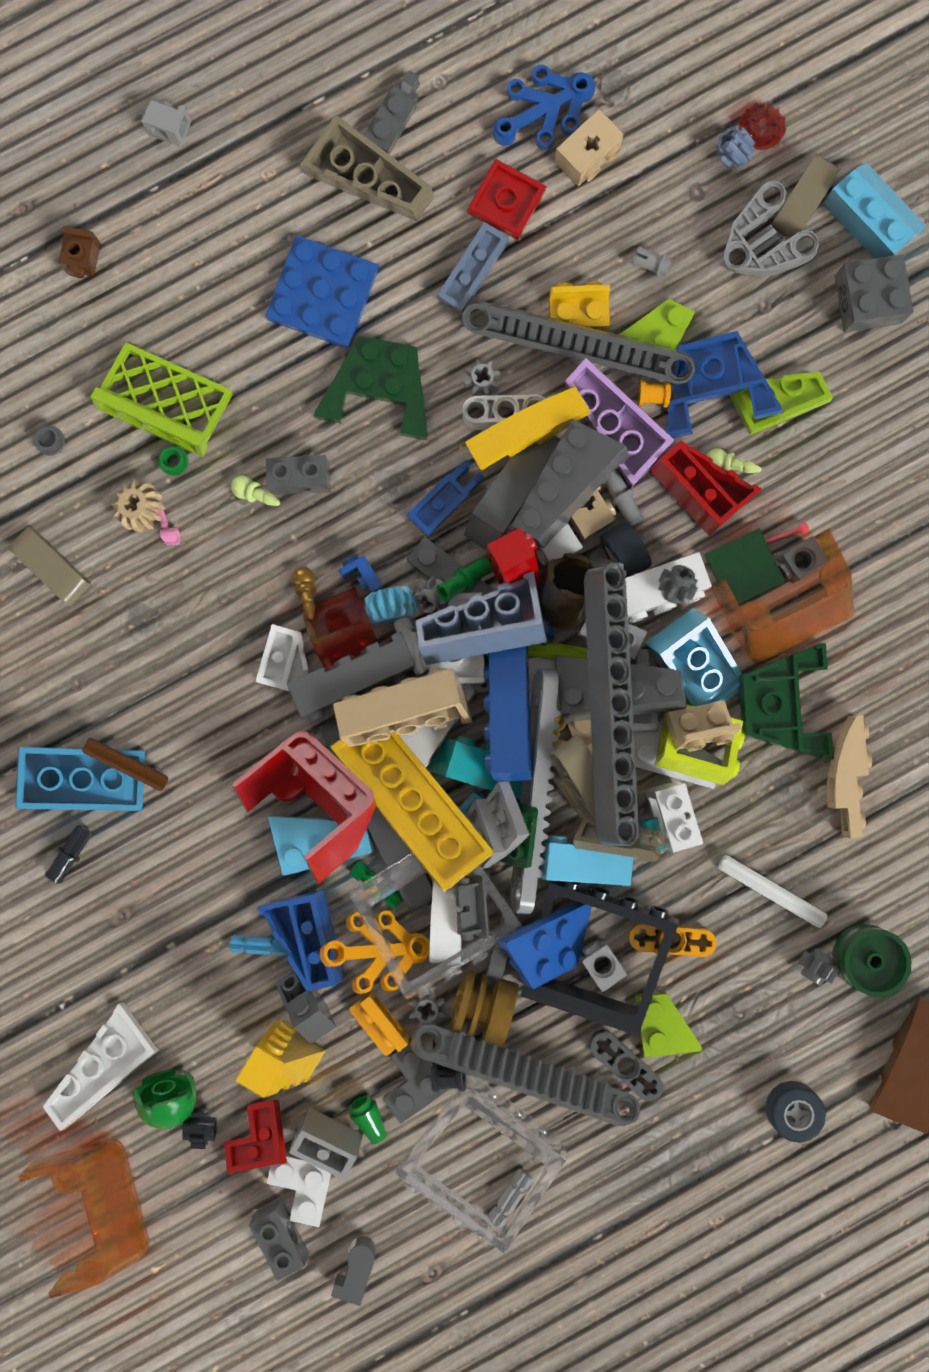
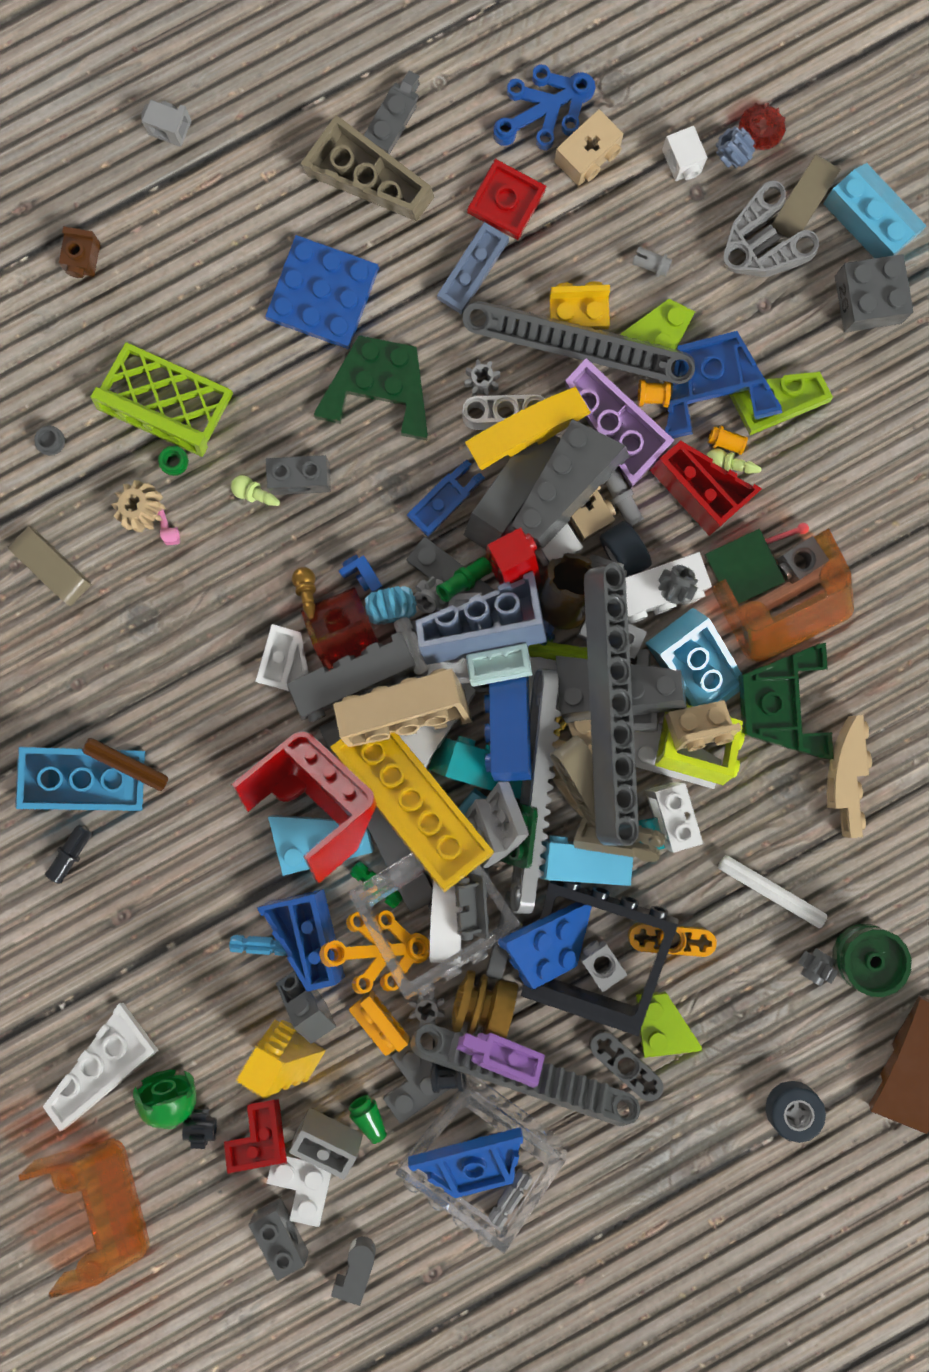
(472, 1164): none -> blue wing
(499, 664): none -> light aqua plate
(503, 1057): none -> medium lavender hinge
(684, 154): none -> white brick
(727, 440): none -> light orange pin

